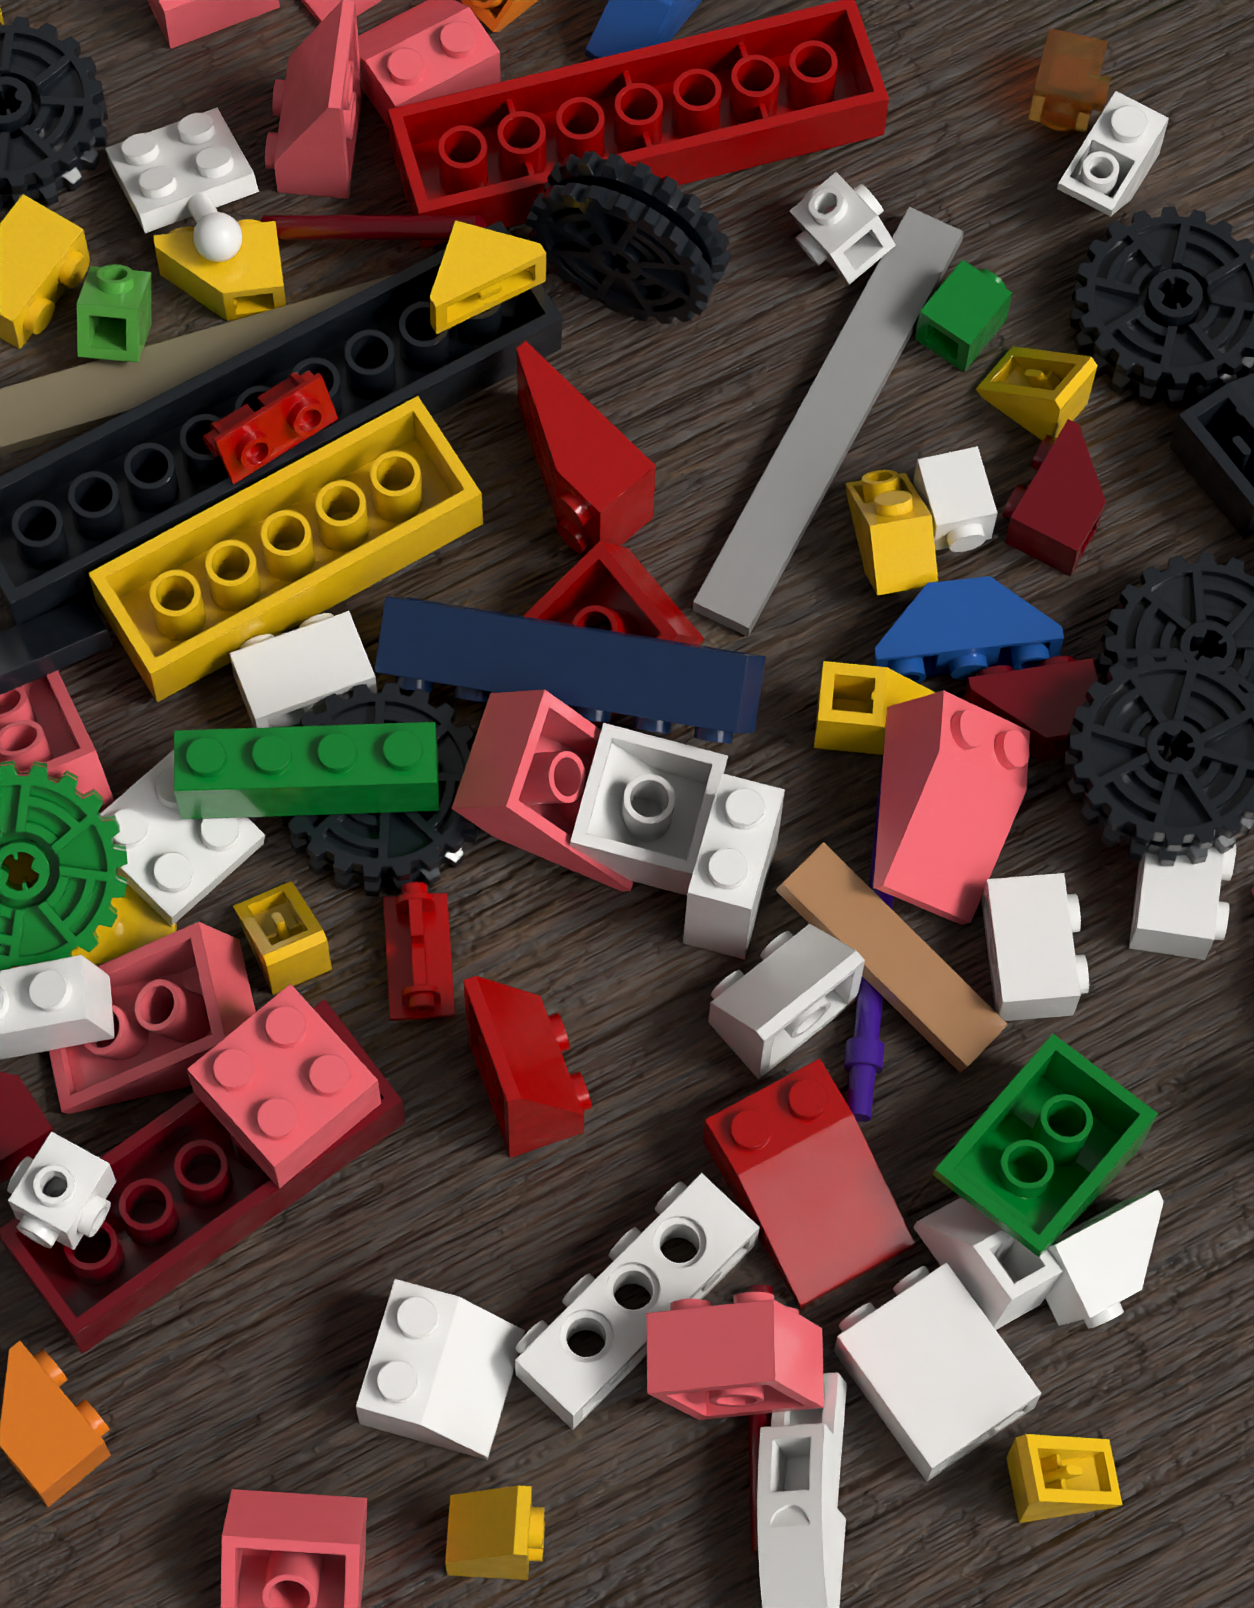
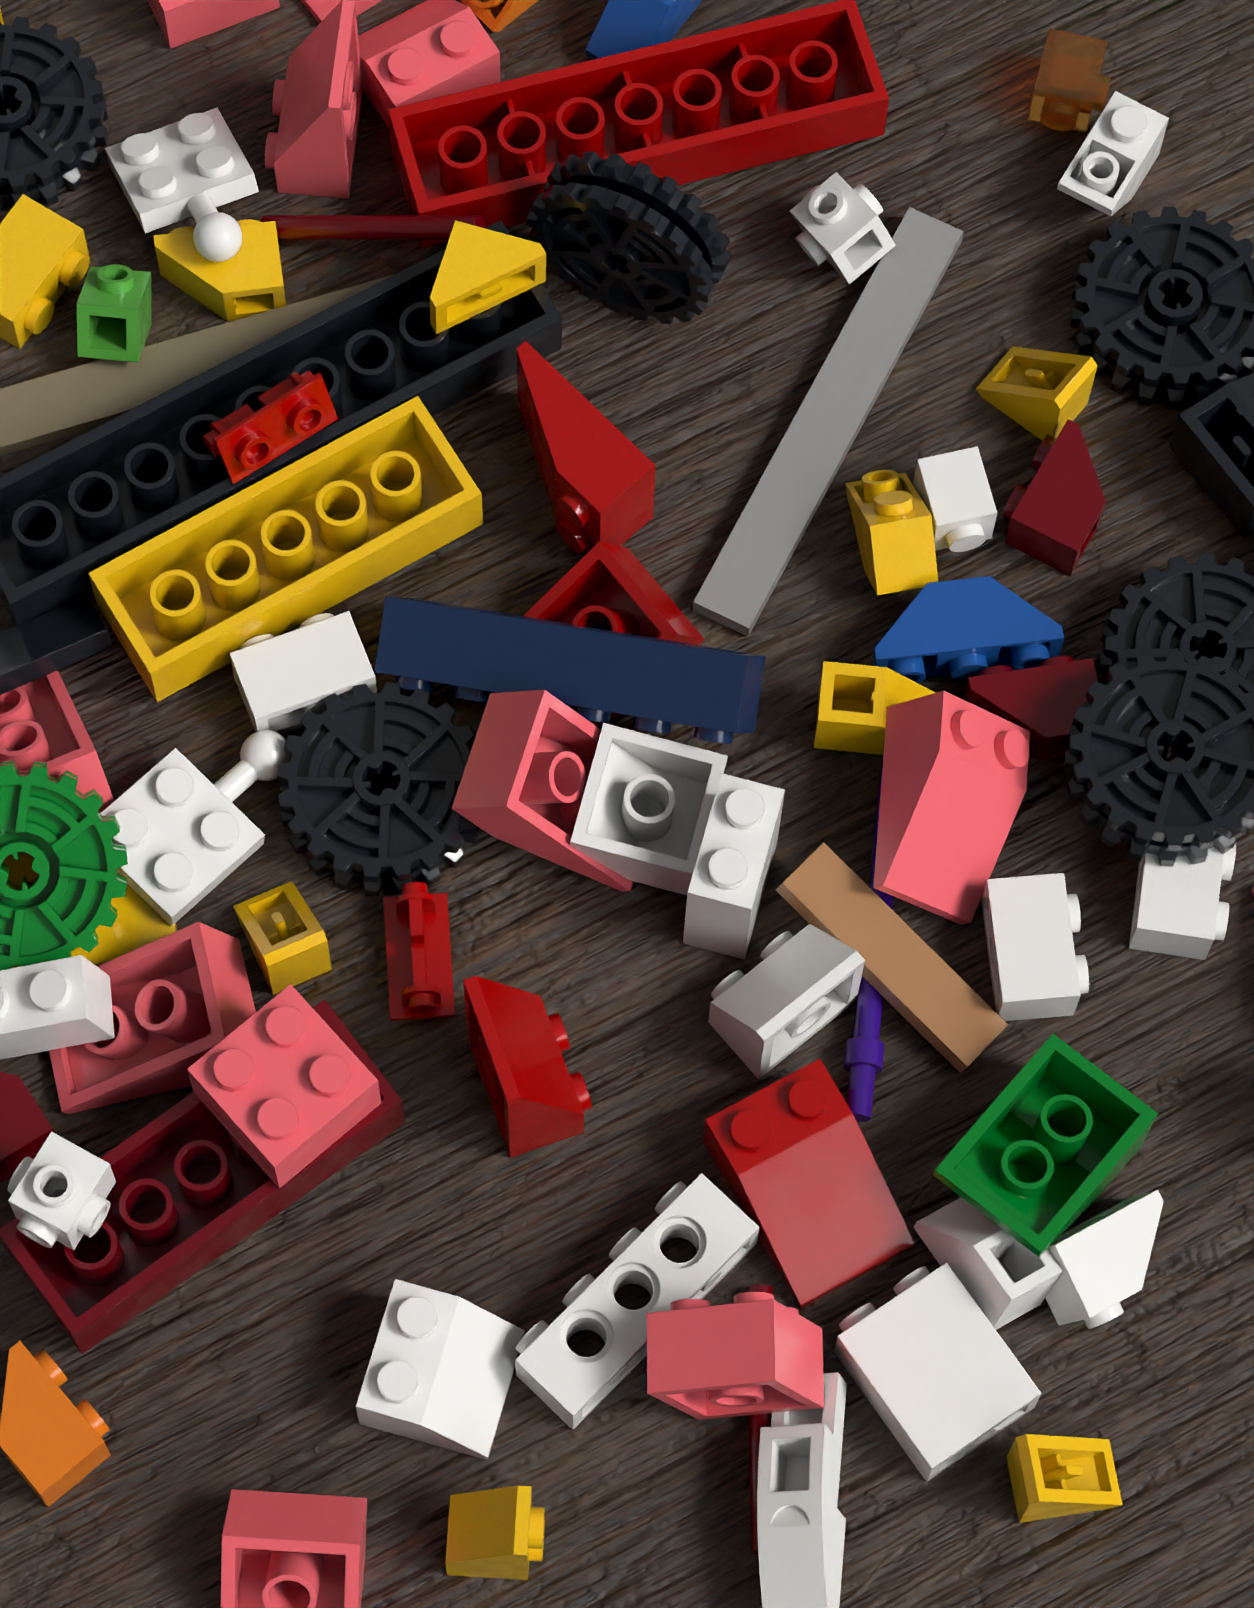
(306, 770): green brick -> none
(963, 314): green brick -> none

